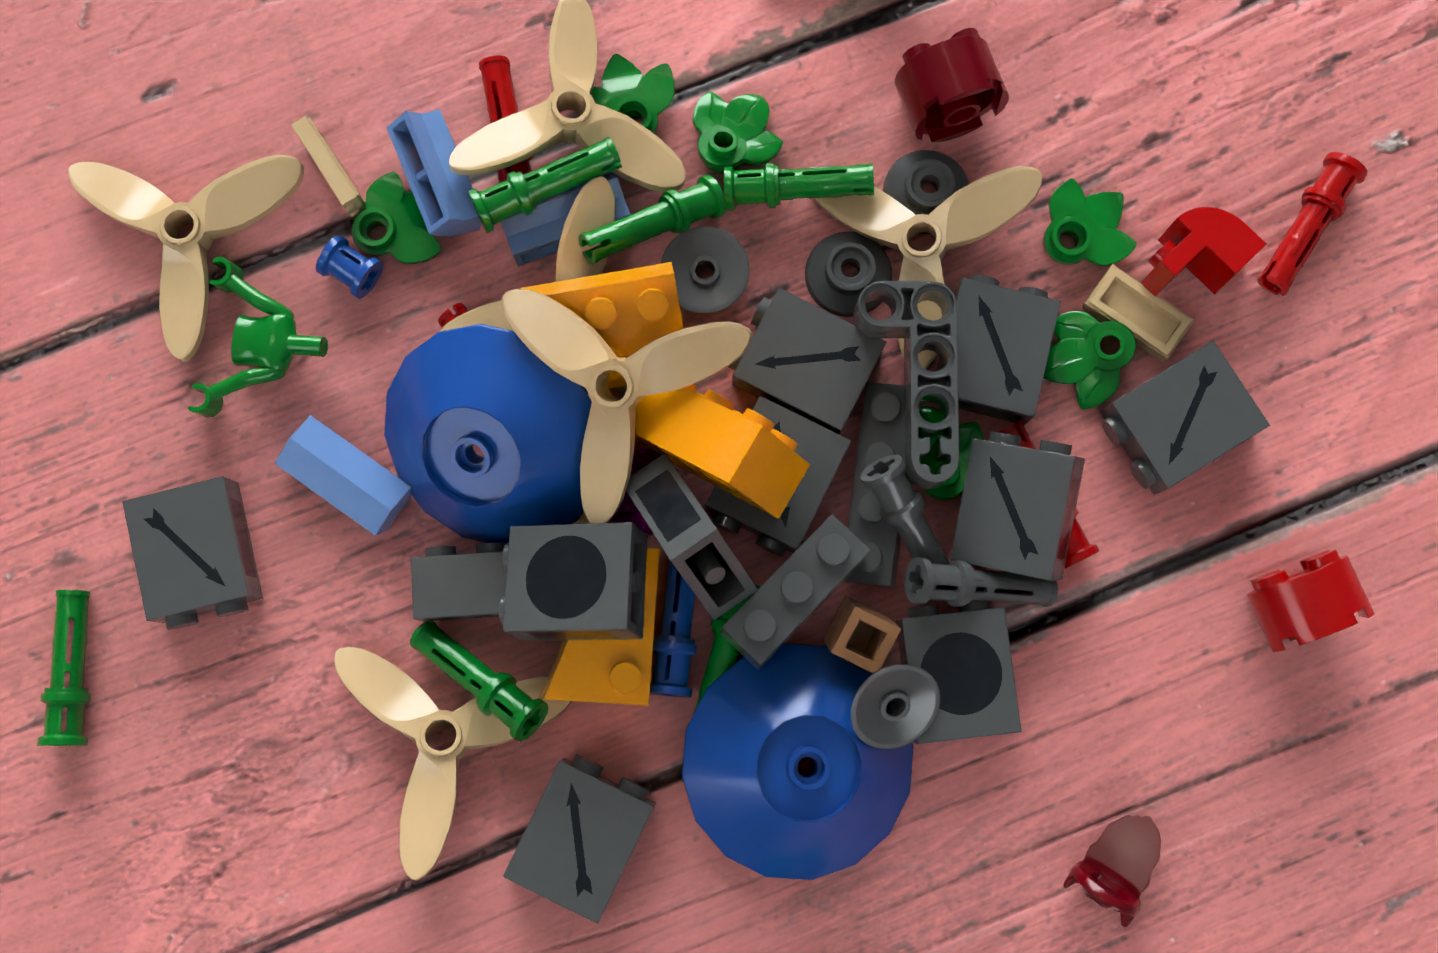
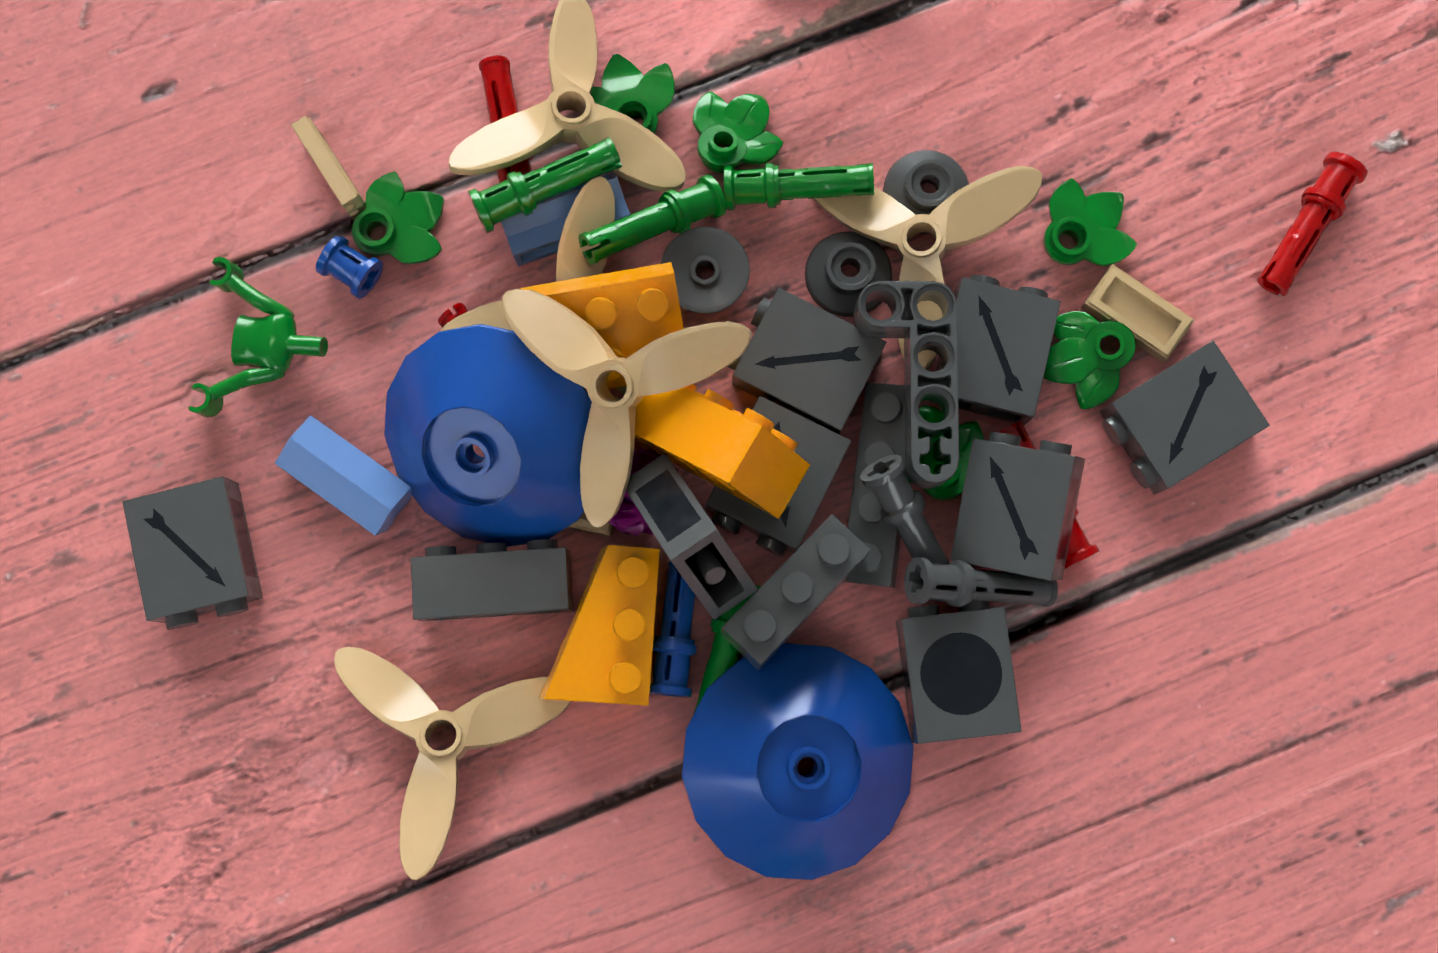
(74, 606): green pin -> none
(217, 211): tan piece -> none
(424, 153): medium blue piece -> none
(493, 691): green pin -> none
(574, 582): dark grey brick -> none
(580, 837): dark grey brick -> none
(861, 635): medium nougat brick -> none
(905, 717): dark grey piece -> none
(950, 86): dark red brick -> none
(1119, 865): dark red piece -> none
(1208, 244): red brick -> none
(1310, 601): red brick -> none

